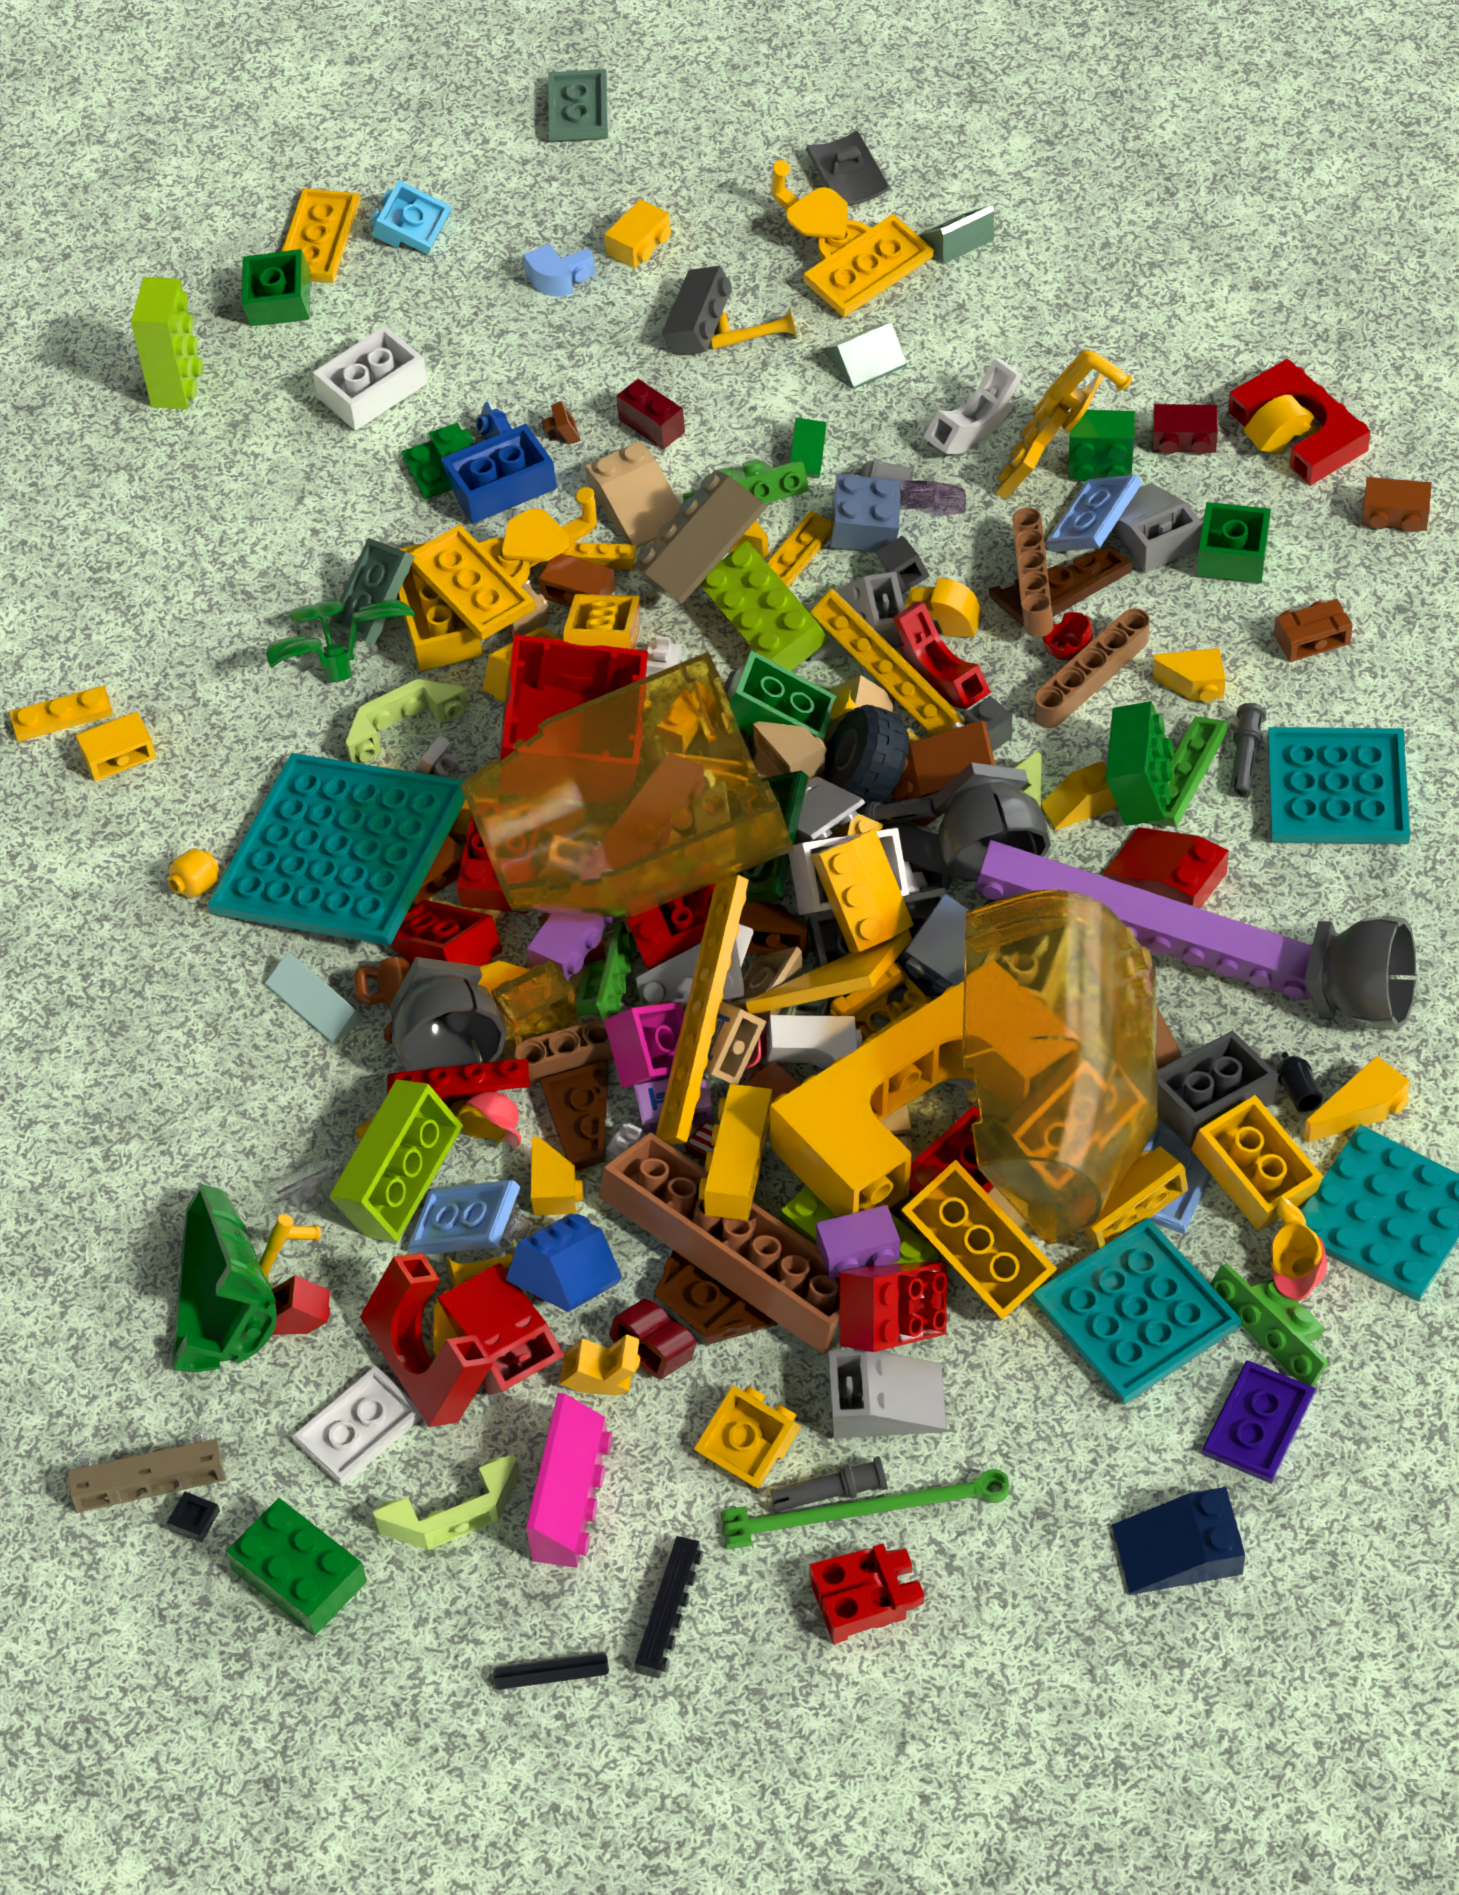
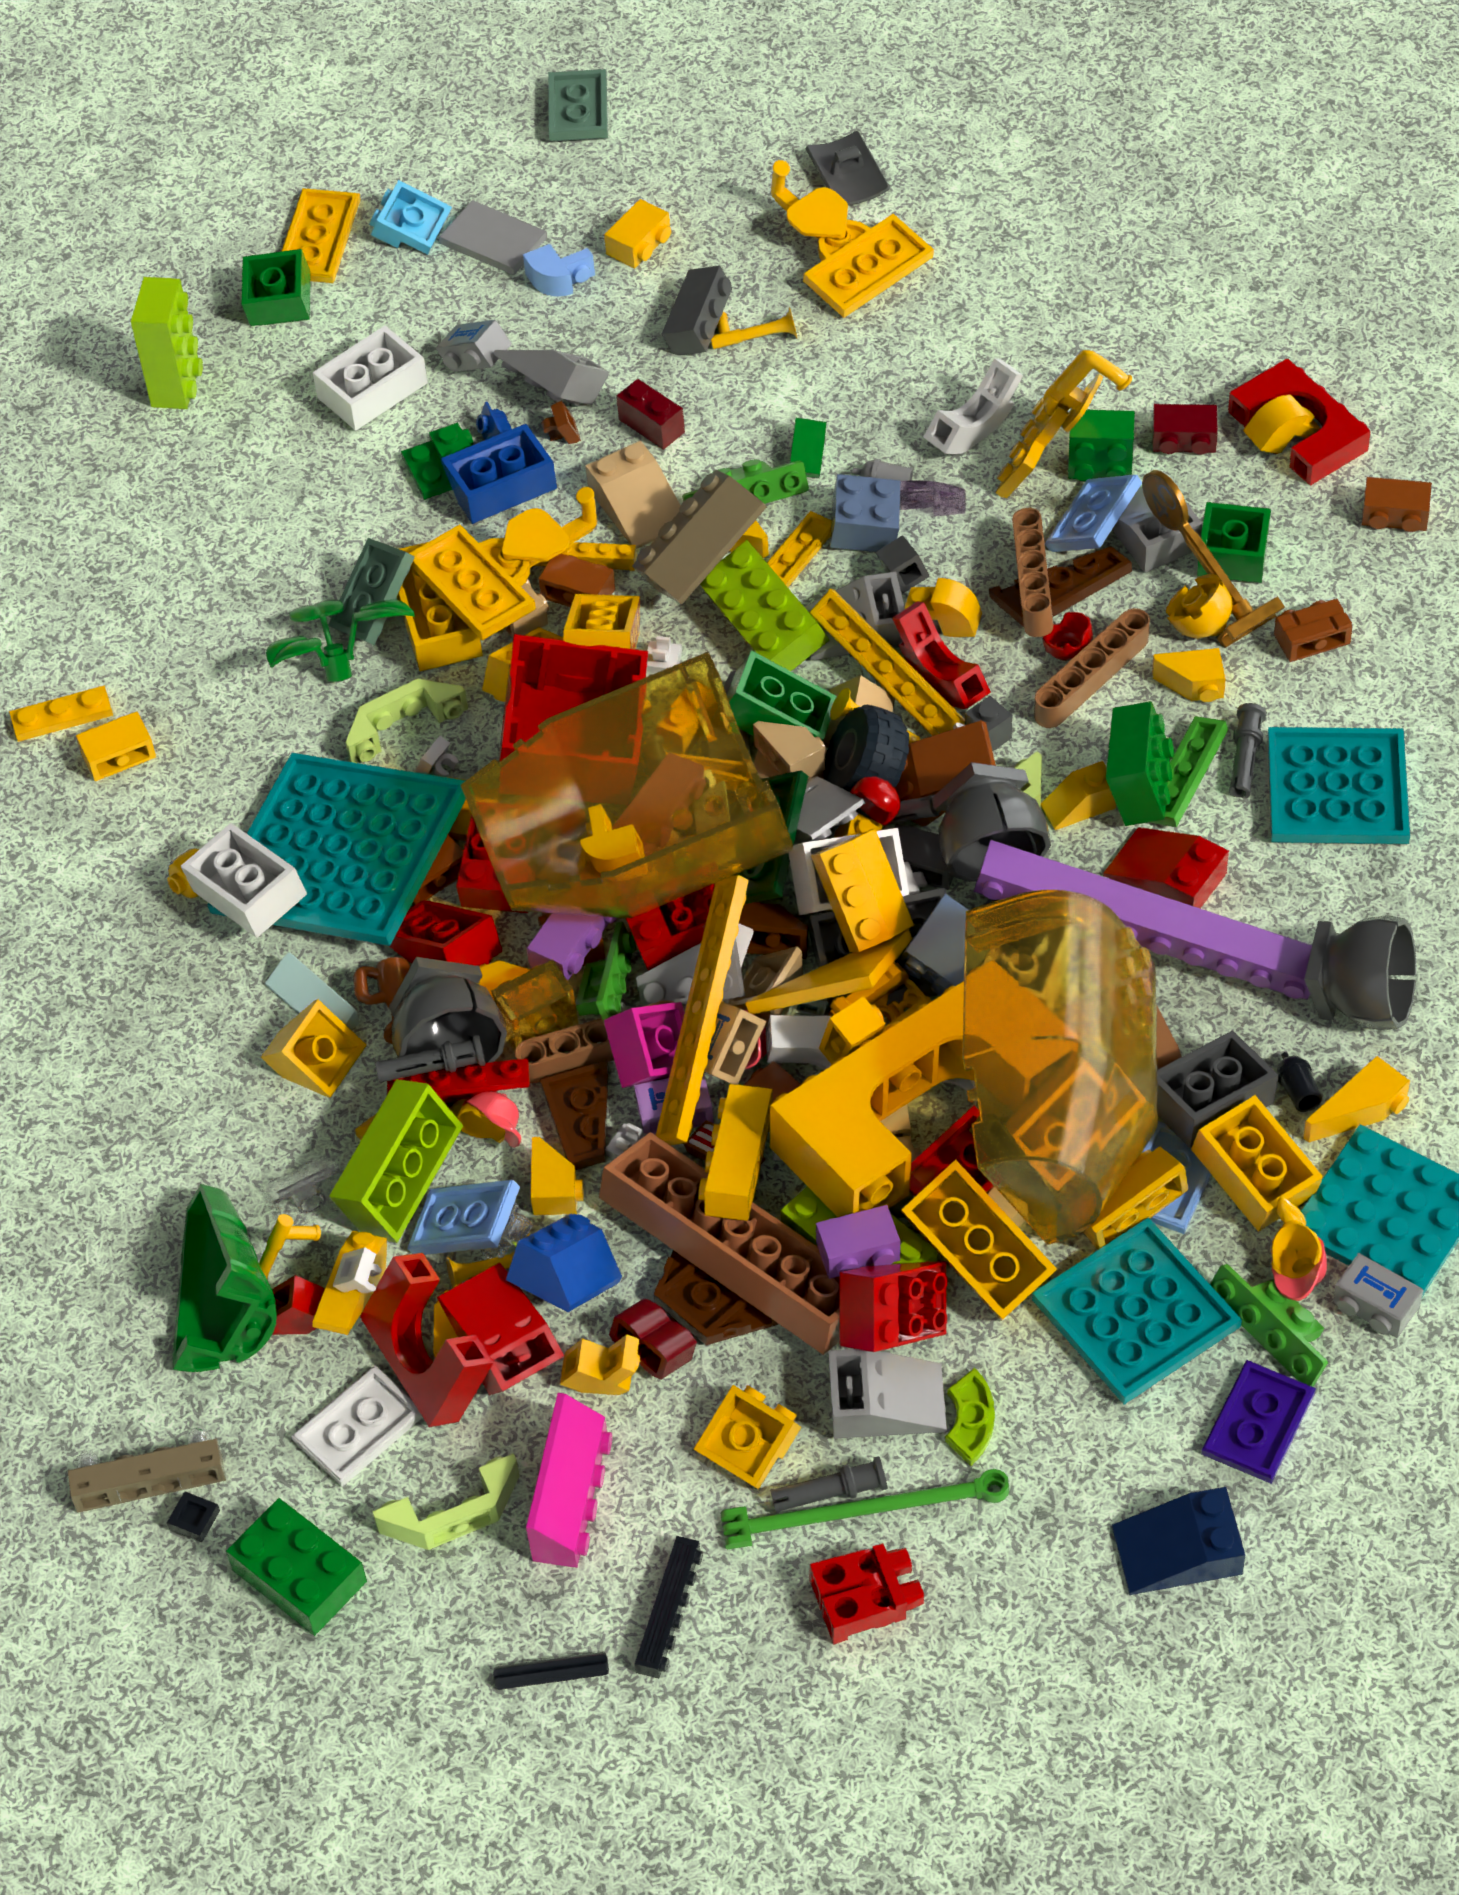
(244, 880): none -> white brick
(314, 1050): none -> yellow slope
(341, 1310): none -> yellow slope
(355, 1270): none -> white tile
(447, 1057): none -> dark grey pin
(473, 345): none -> light grey brick
(492, 237): none -> light grey tile
(561, 373): none -> light grey slope
(609, 847): none -> yellow brick
(850, 1029): none -> yellow brick
(867, 355): slope -> none
(880, 798): none -> red hair
(961, 234): sand green slope -> none
(974, 1416): none -> lime tile
(1171, 510): none -> pearl gold piece
(1201, 609): none -> yellow cylinder
(1377, 1296): none -> light grey brick

